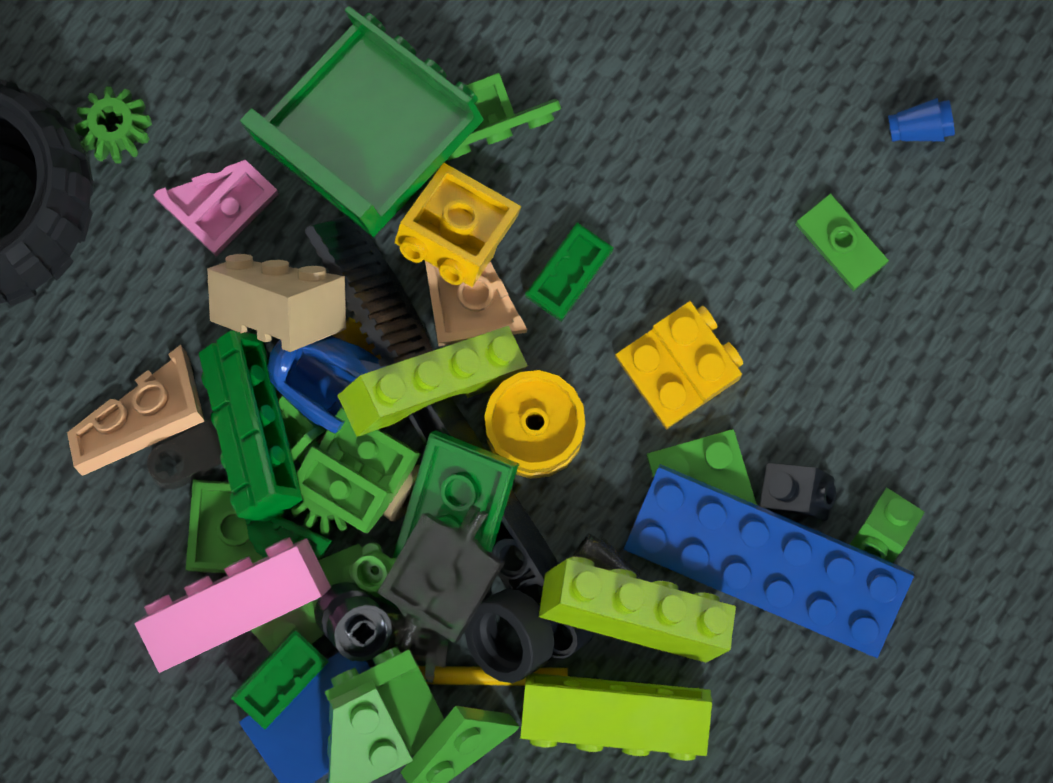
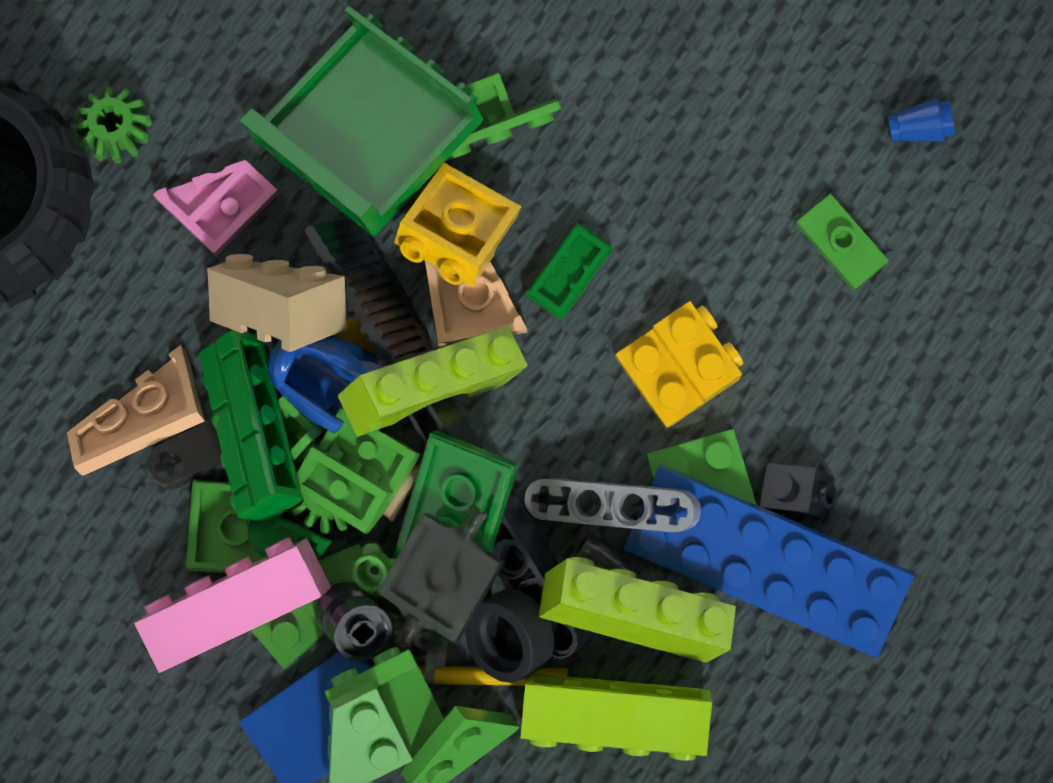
(279, 679): green plate -> none
(550, 400): yellow wheel -> none
(612, 500): none -> light grey beam
(888, 526): bright green bracket -> none

